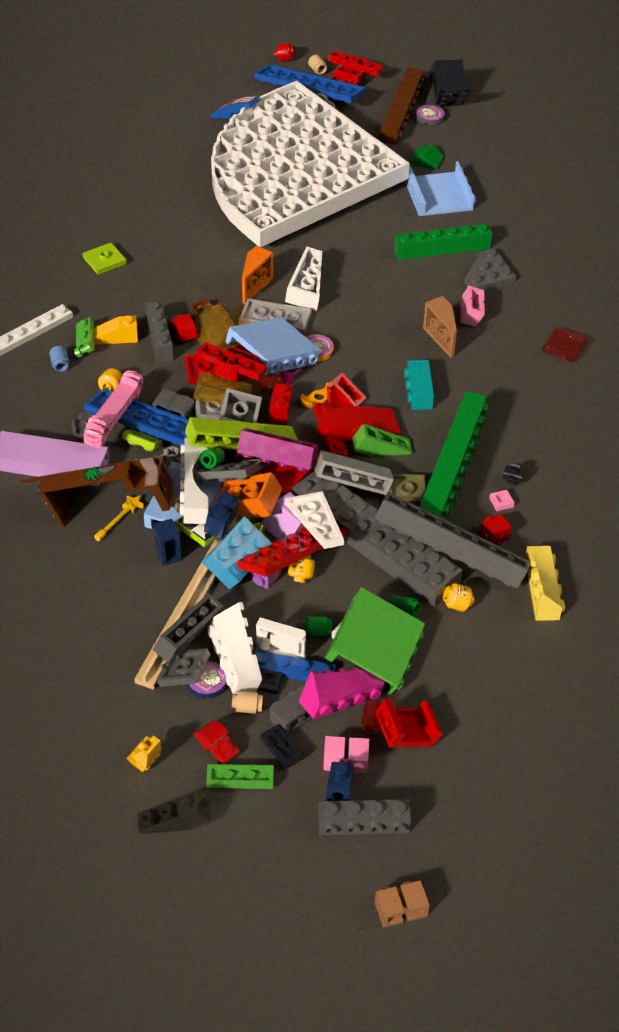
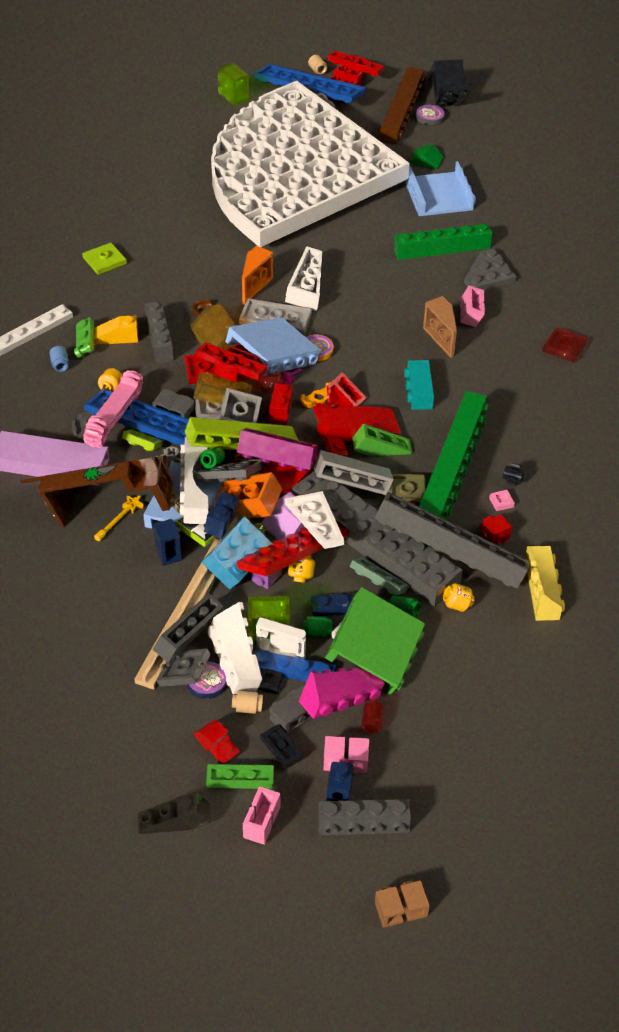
(144, 754): yellow hand -> none
(183, 327): red brick -> none
(233, 84): none -> clear neon green brick
(234, 107): blue slope -> none
(261, 815): none -> bright pink piece
(267, 607): none -> clear neon green brick
(285, 52): red head -> none
(330, 604): none -> dark blue piece
(379, 576): none -> sand green plate
(408, 725): red panel -> none

